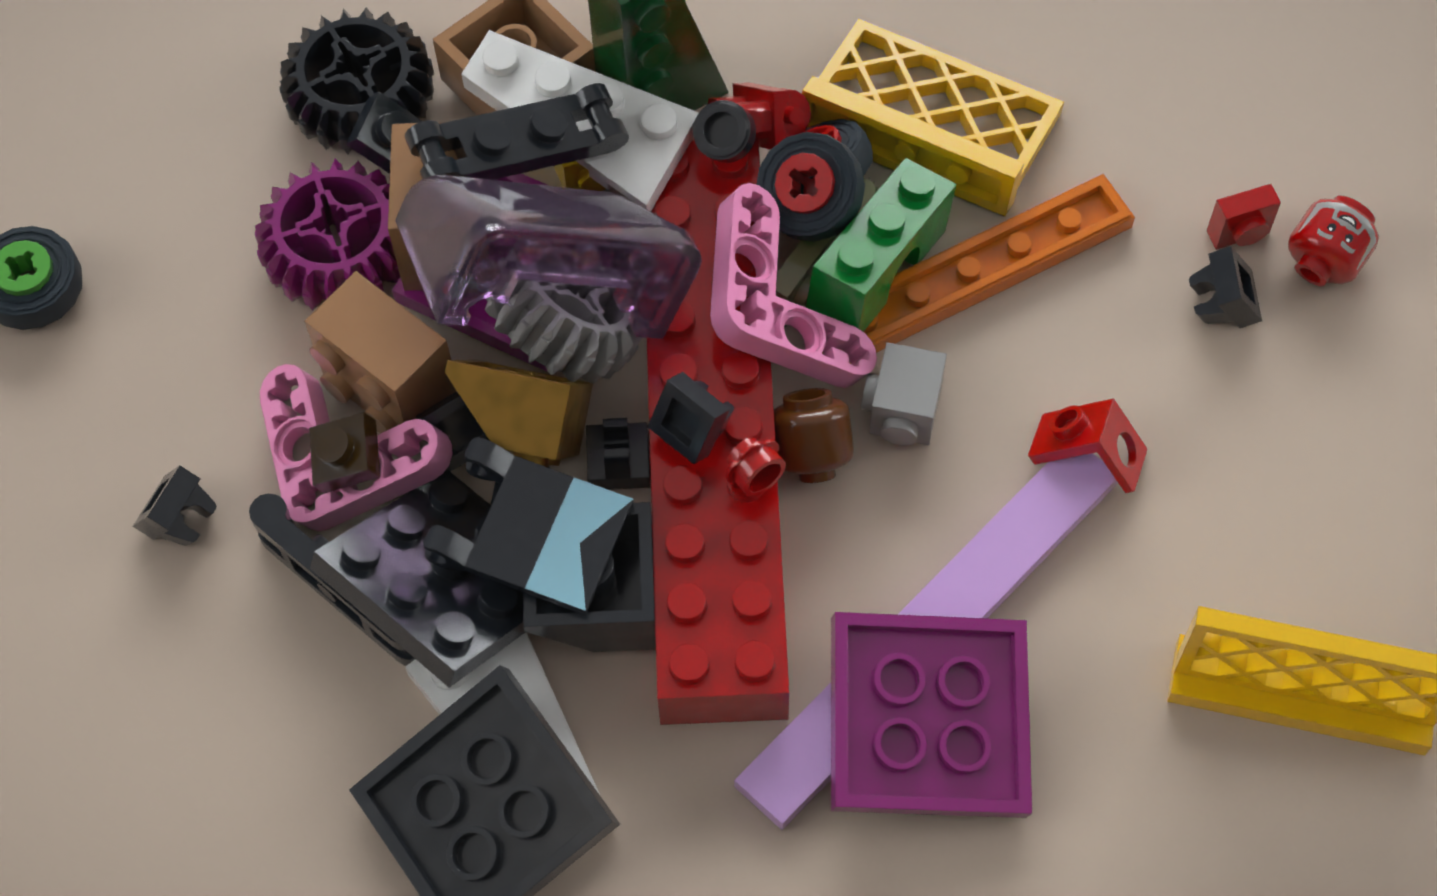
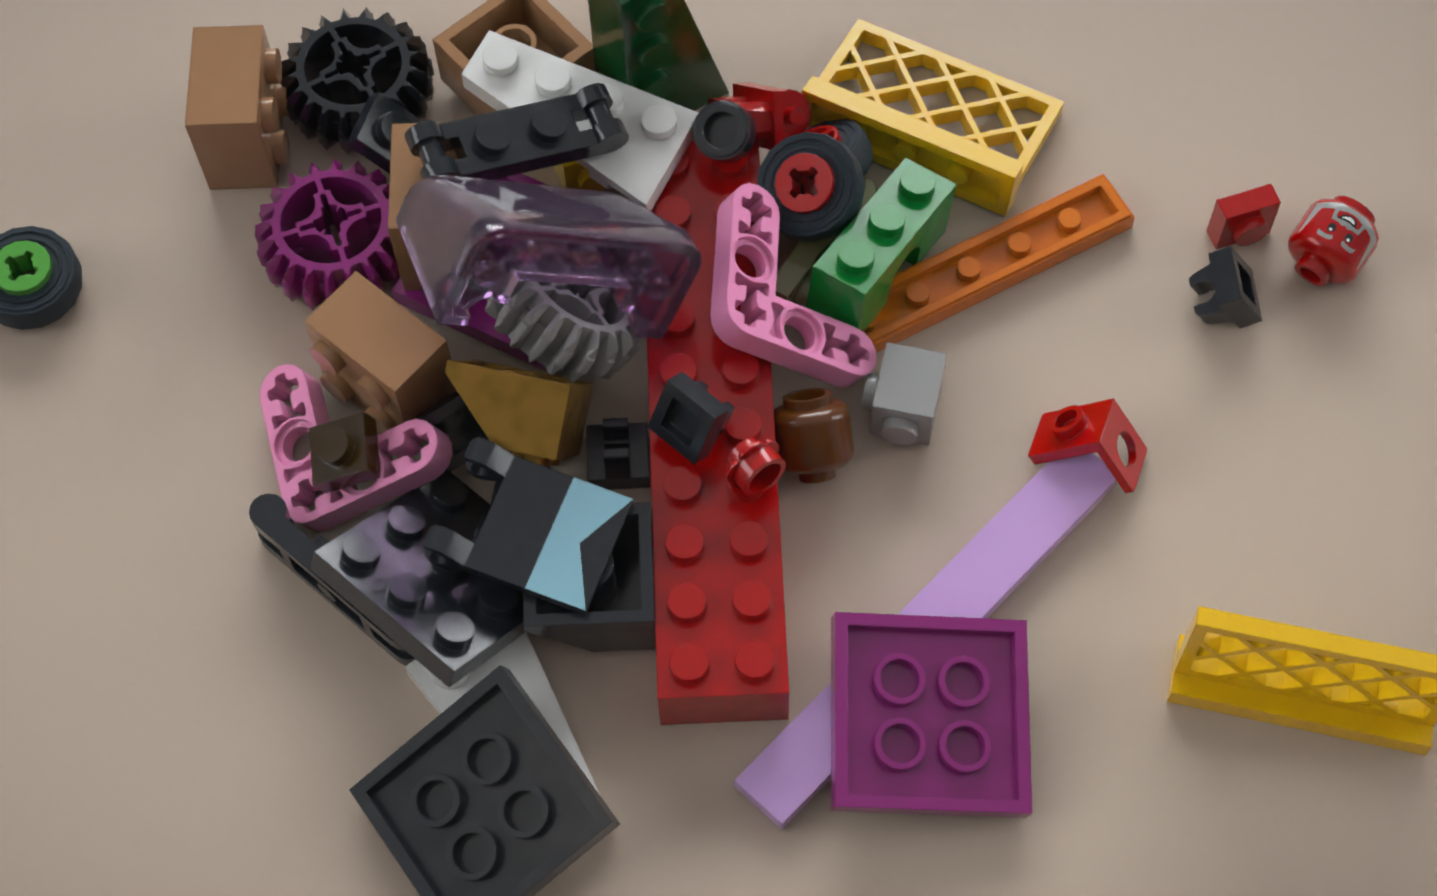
(174, 494): black tile -> none
(236, 107): none -> medium nougat brick

